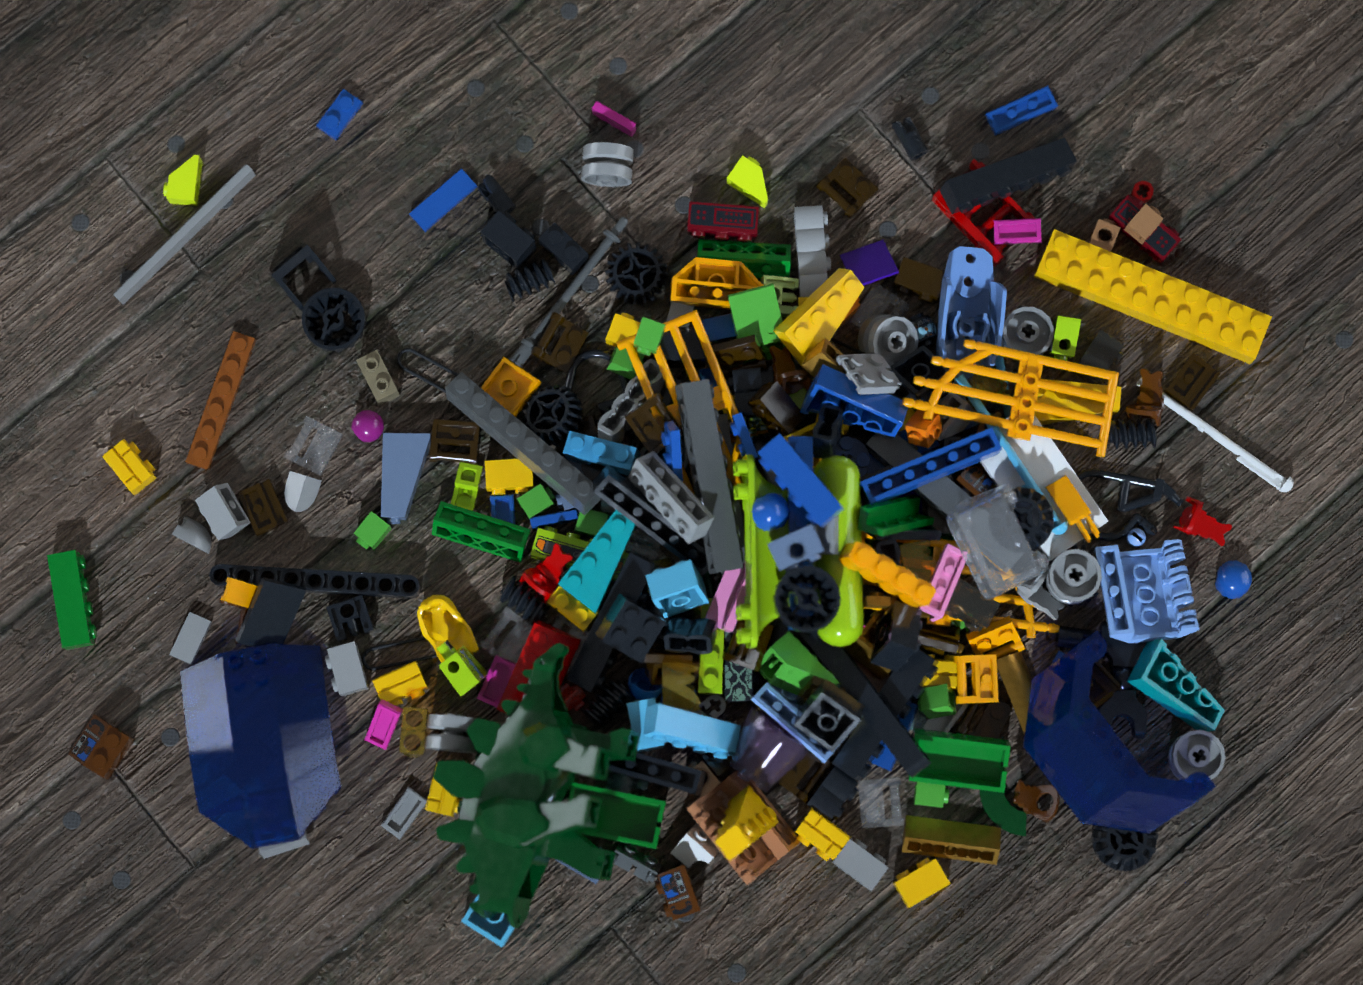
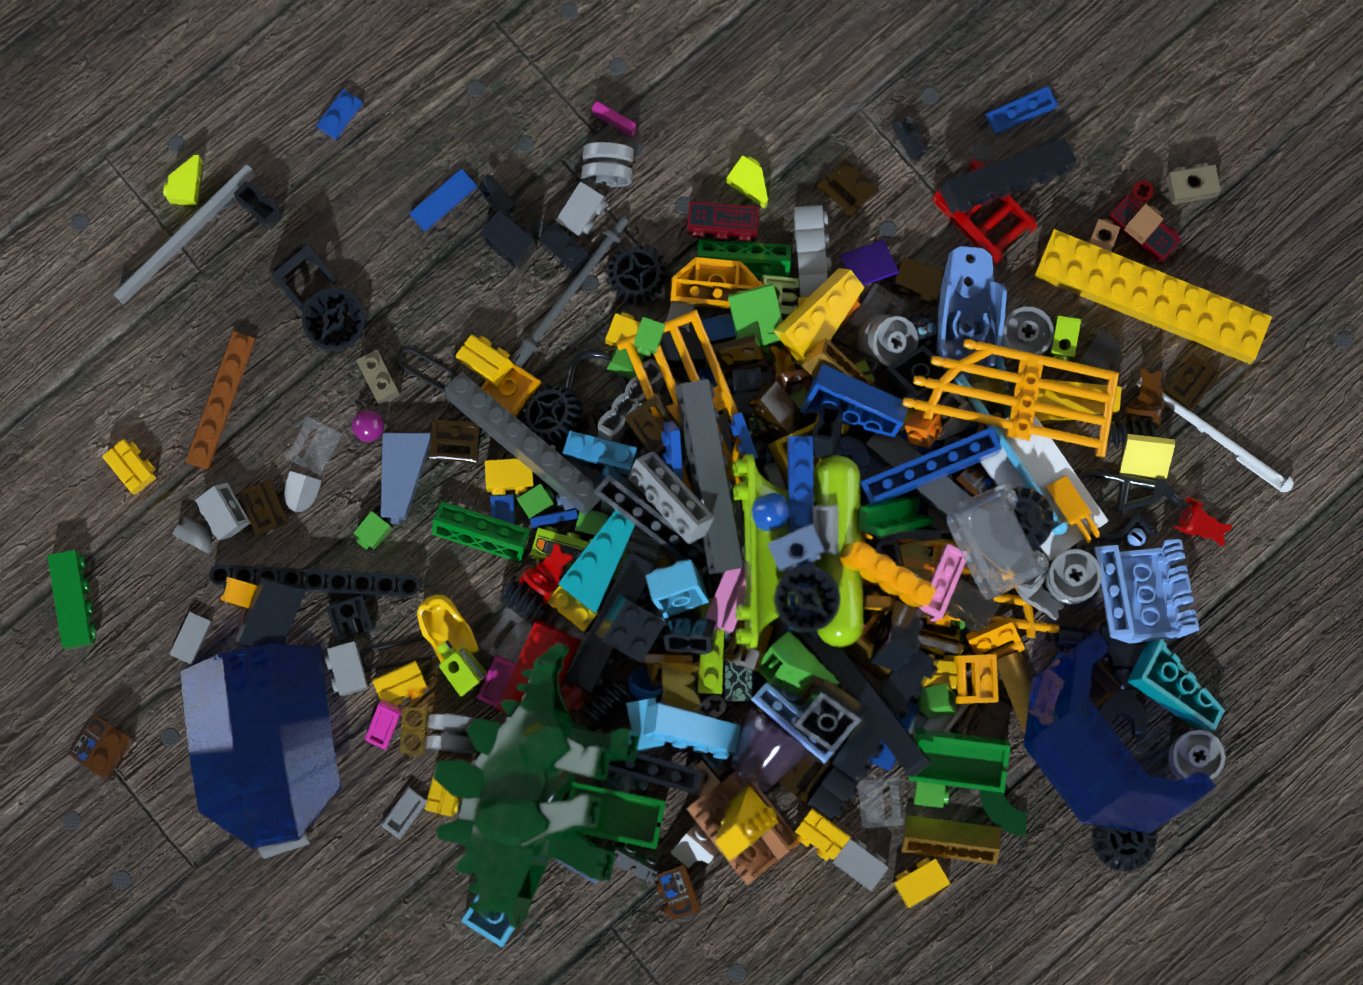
(257, 205): none -> black brick
(467, 485): lime slope -> none
(484, 359): none -> yellow brick
(528, 279): black piece -> none
(566, 345): dark brown plate -> none
(581, 210): none -> light grey brick
(800, 480): blue brick -> none
(871, 372): light grey plate -> none
(1017, 231): dark pink tile -> none
(1028, 796): reddish brown hair -> none
(1147, 456): none -> light yellow tile
(1182, 192): none -> dark tan brick
(1233, 579): blue hair -> none

